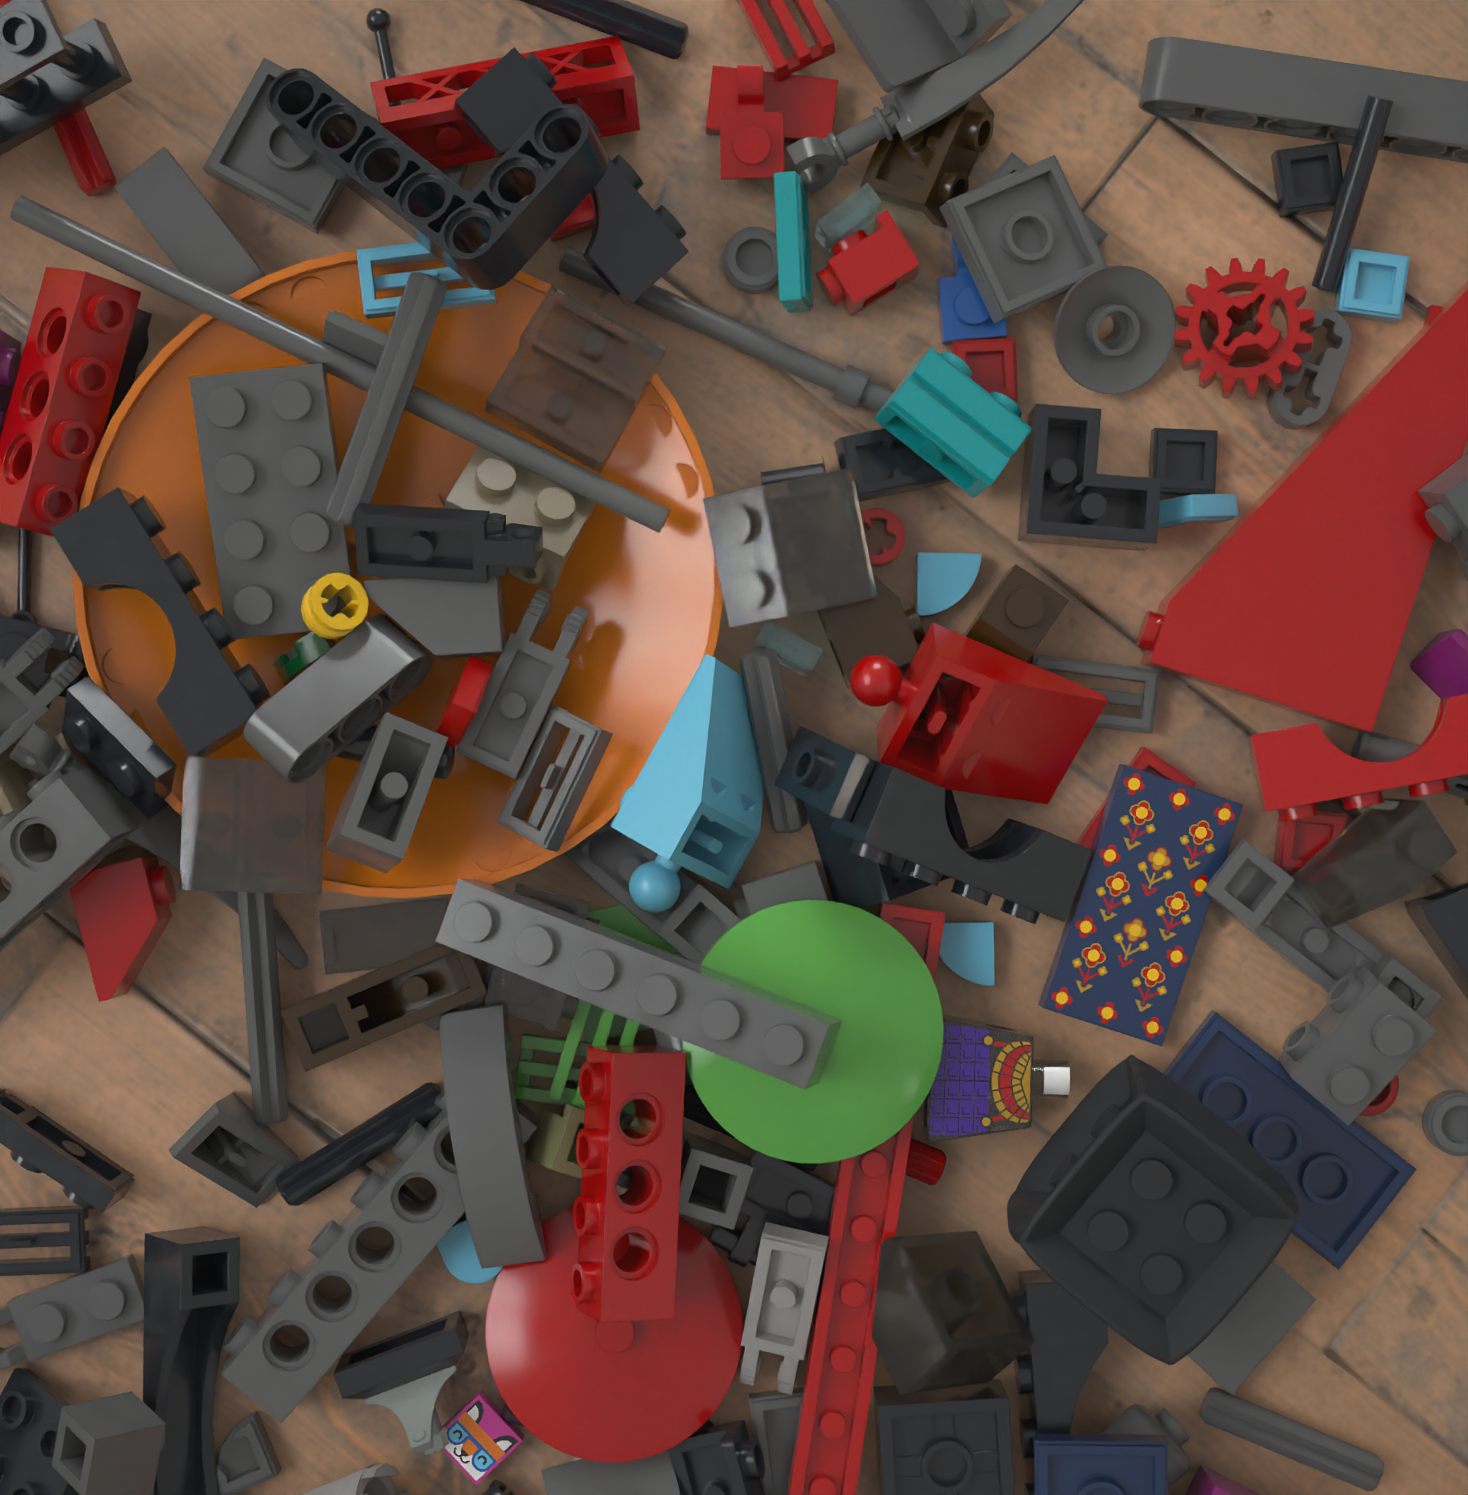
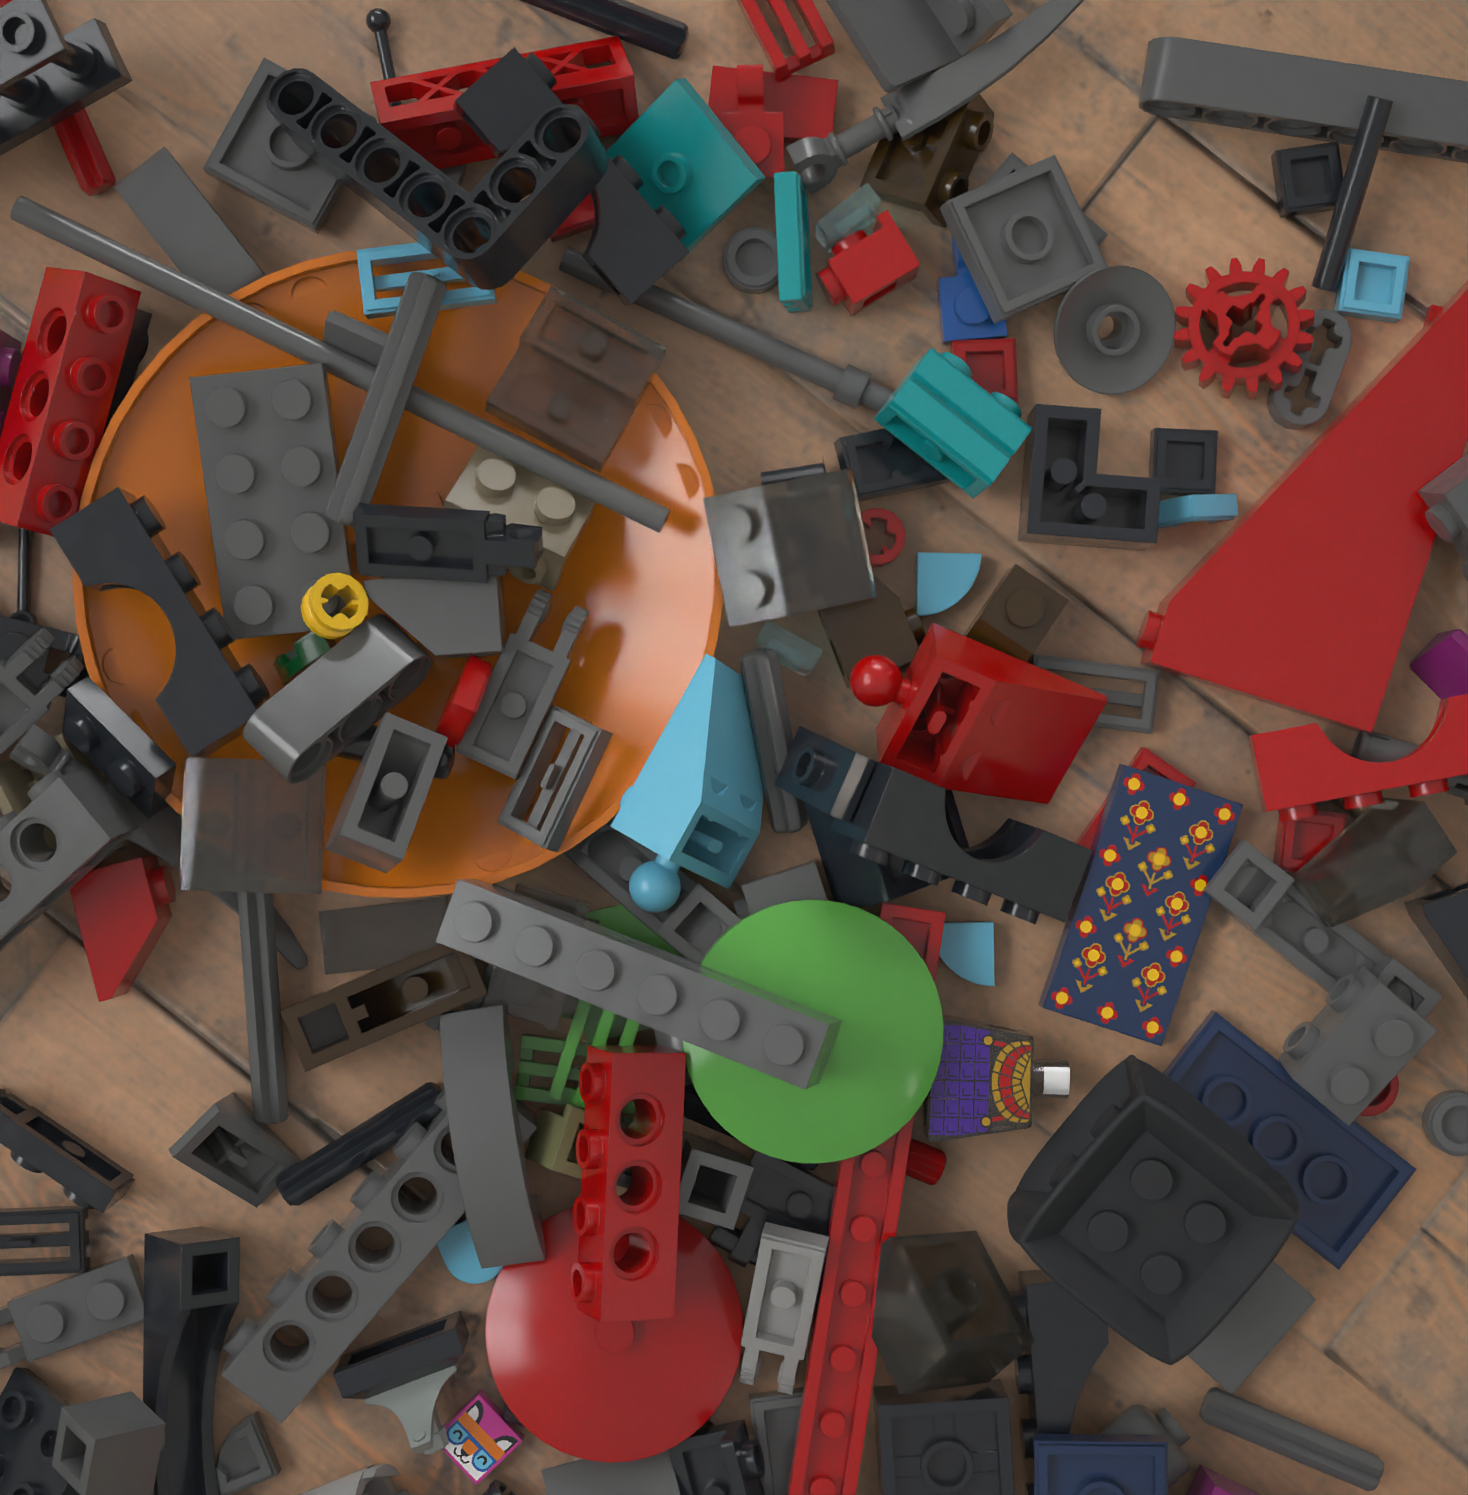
(687, 161): none -> teal plate

